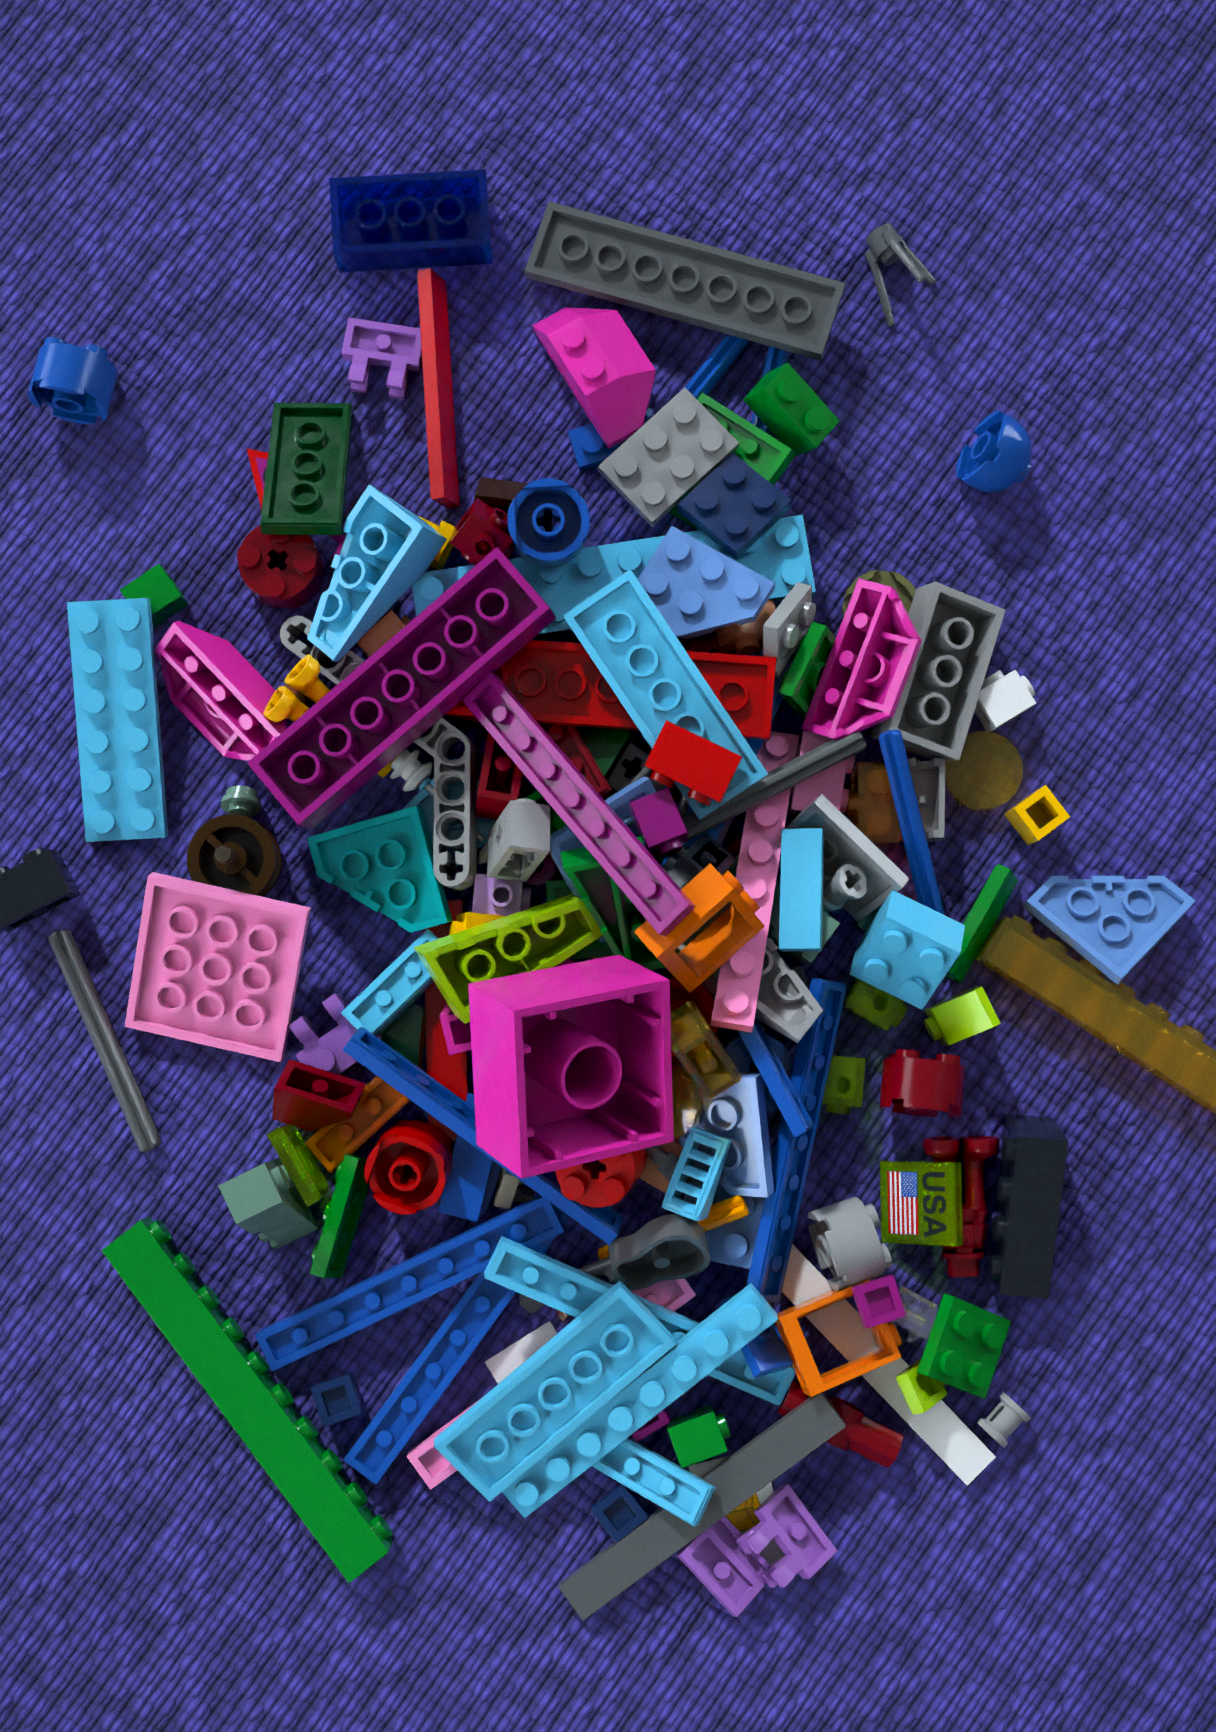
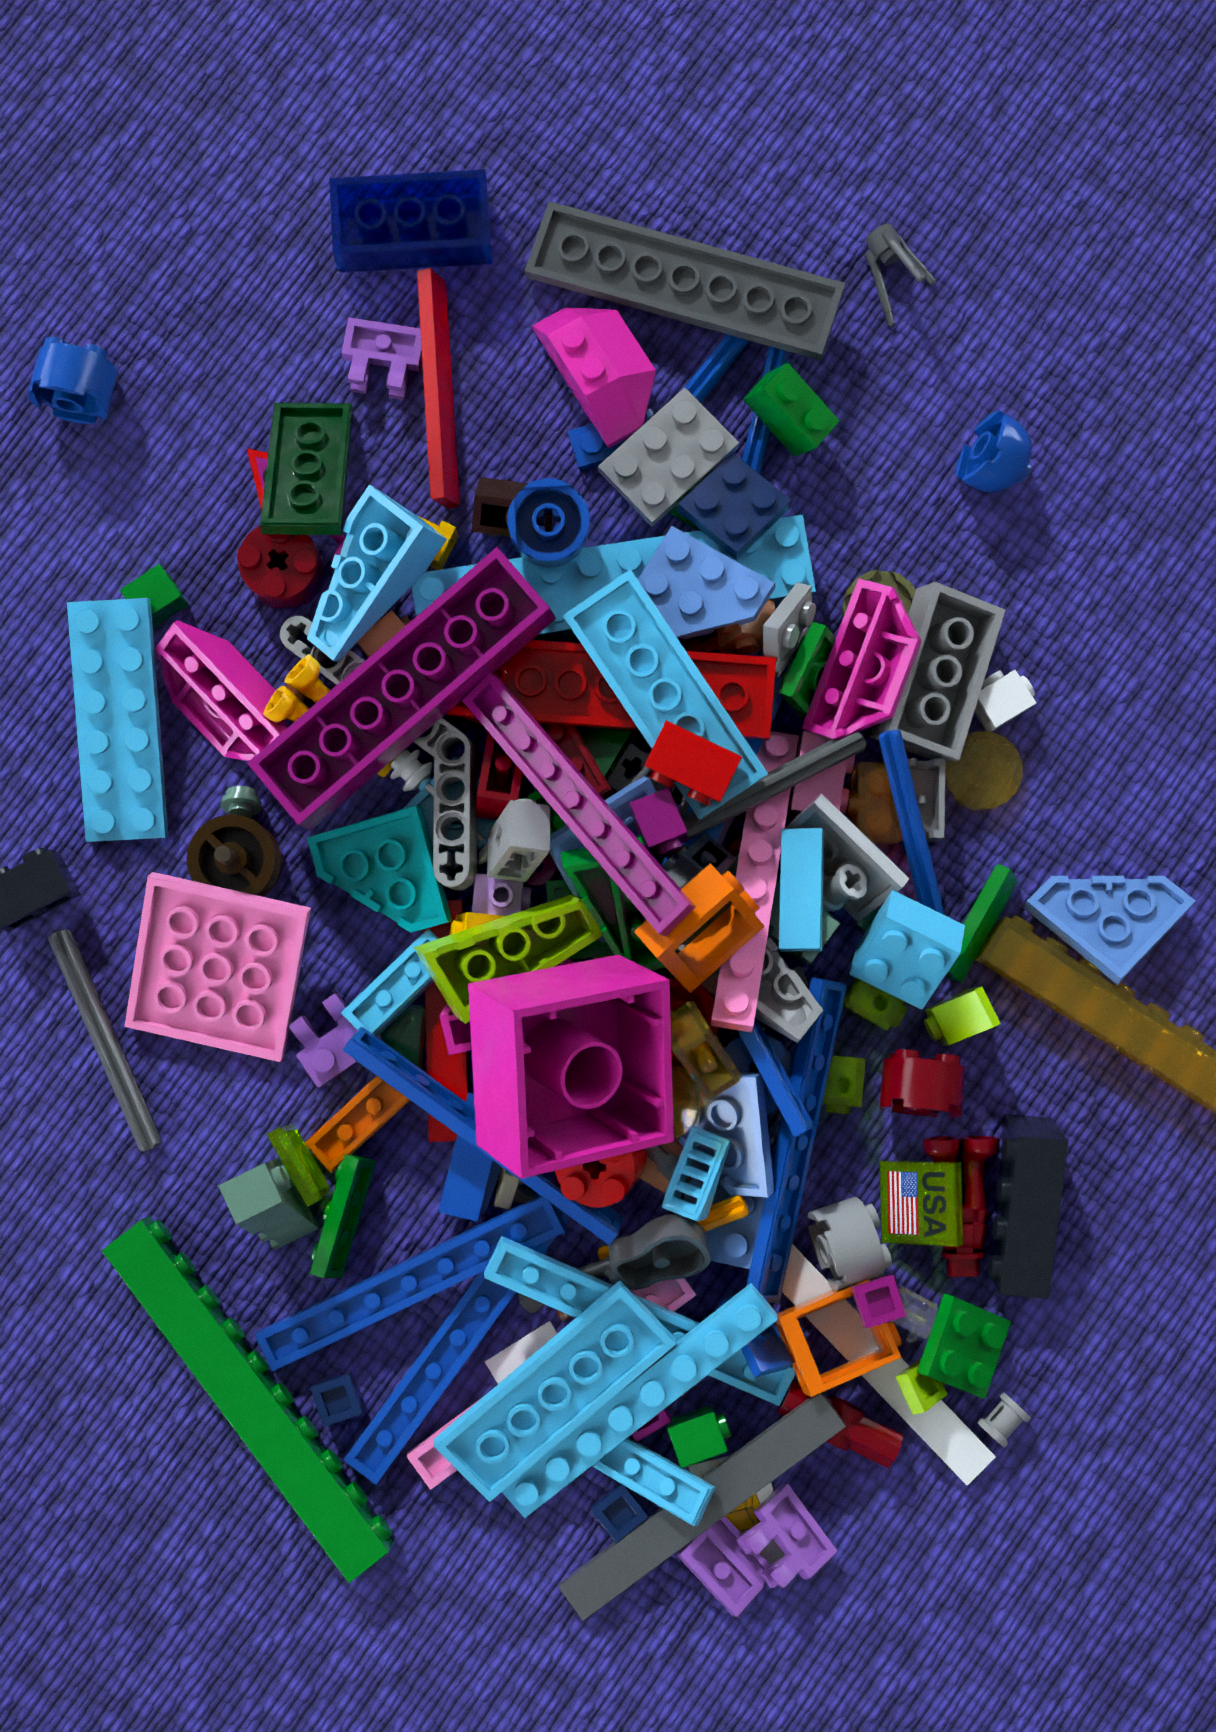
(314, 1097): dark red slope -> none
(391, 1179): red brick -> none
(481, 532): dark red brick -> none
(756, 447): green plate -> none
(1037, 815): yellow brick -> none

